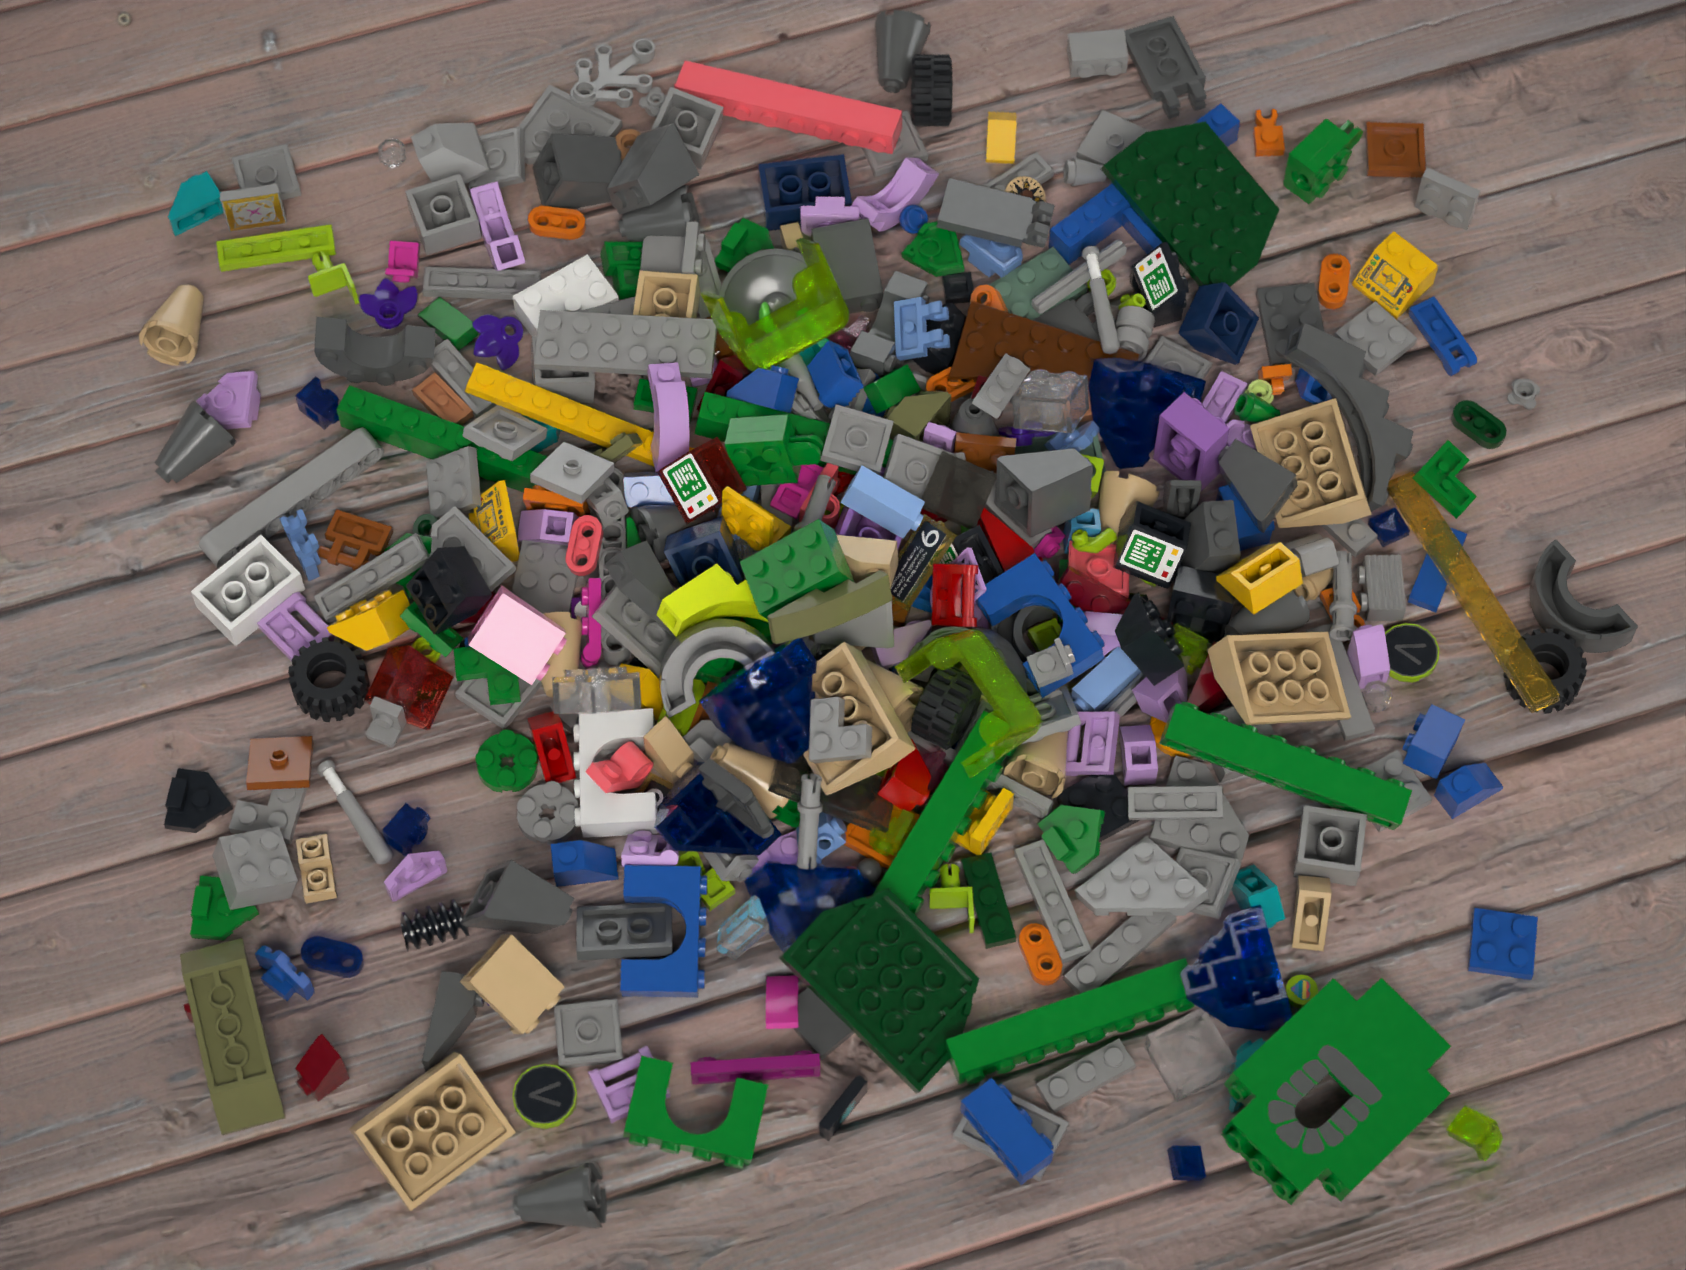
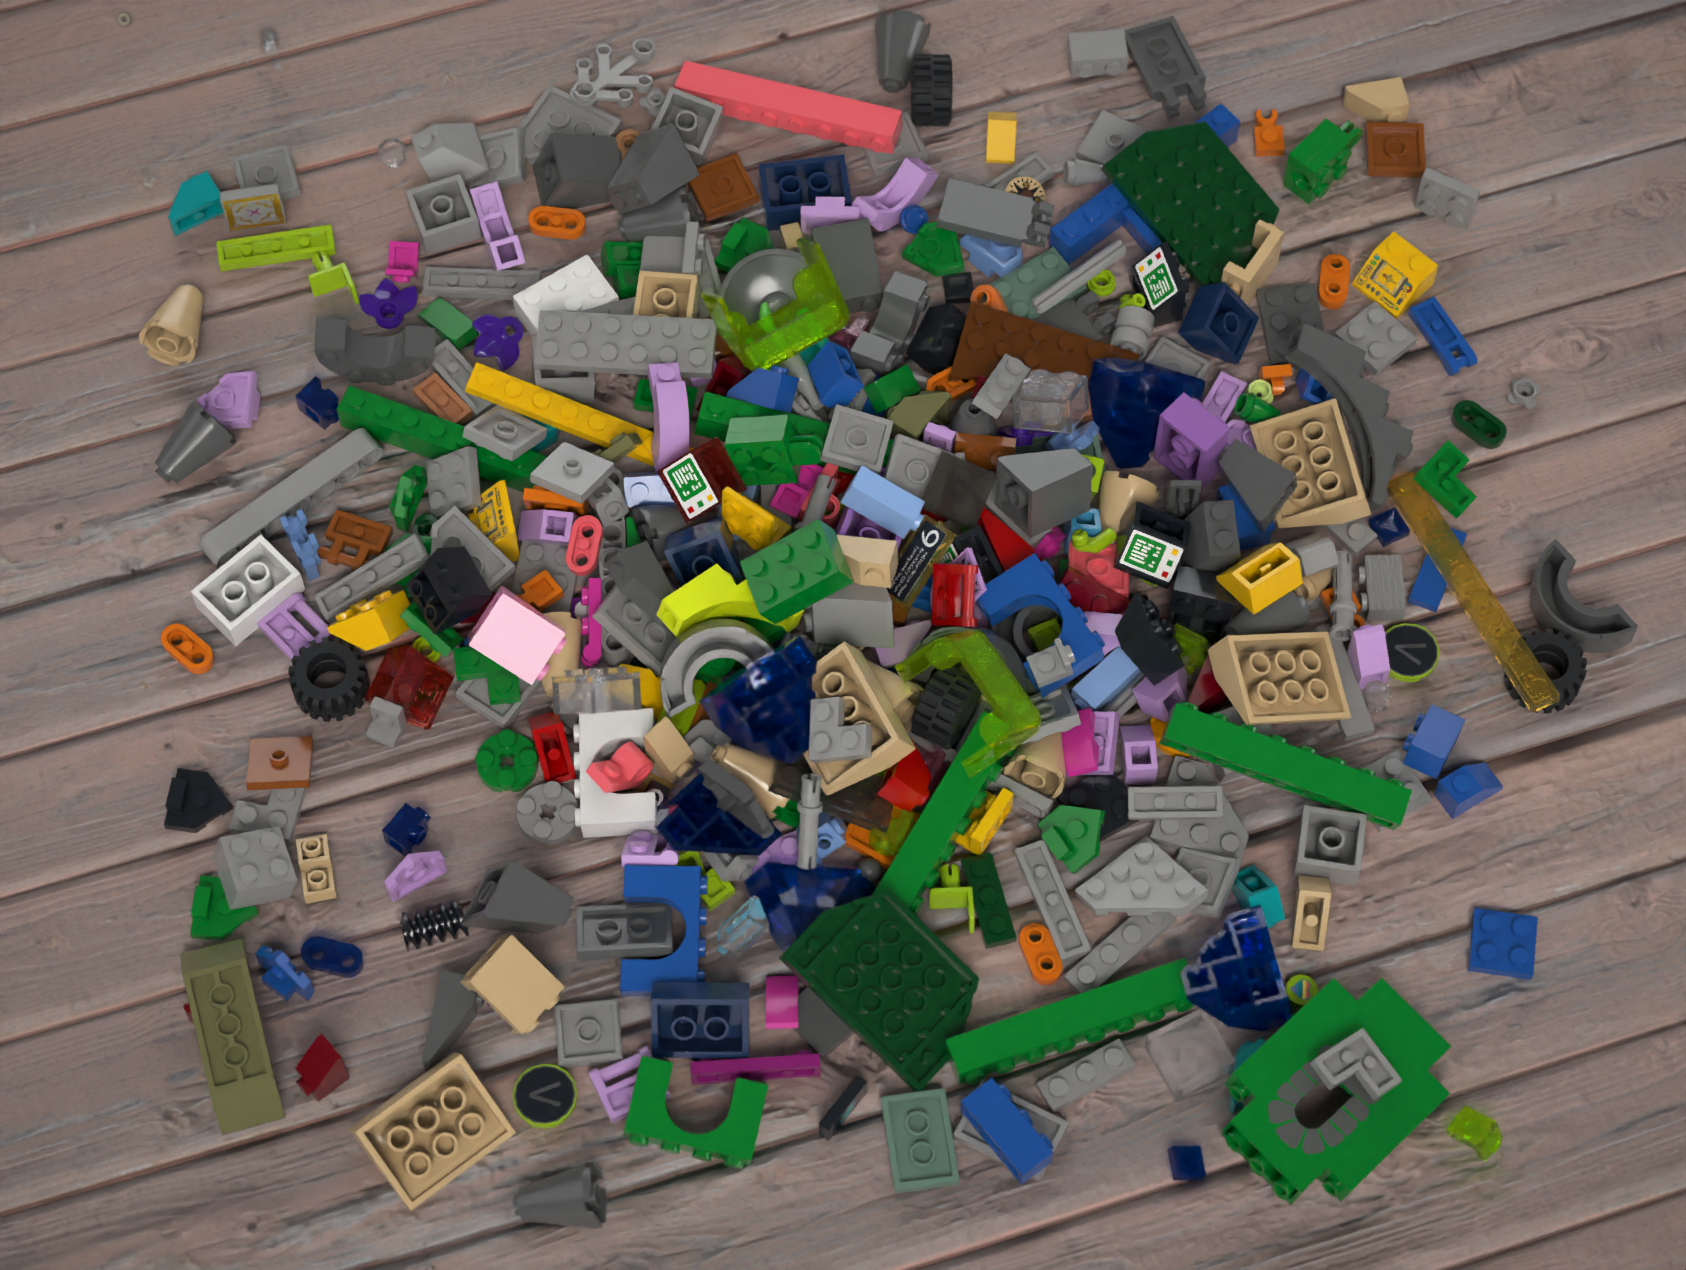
(188, 650): none -> orange plate
(365, 828): light grey piece -> none
(408, 496): none -> green plate
(541, 591): none -> orange plate
(583, 863): blue slope -> none
(700, 1020): none -> dark blue brick
(723, 188): none -> dark orange plate
(830, 609): olive slope -> none
(911, 327): medium blue plate -> none
(920, 1140): none -> sand green plate
(1080, 747): none -> dark pink slope
(1103, 312): light grey piece -> none
(1246, 281): none -> tan panel
(1357, 1057): none -> light grey plate
(1378, 100): none -> tan slope

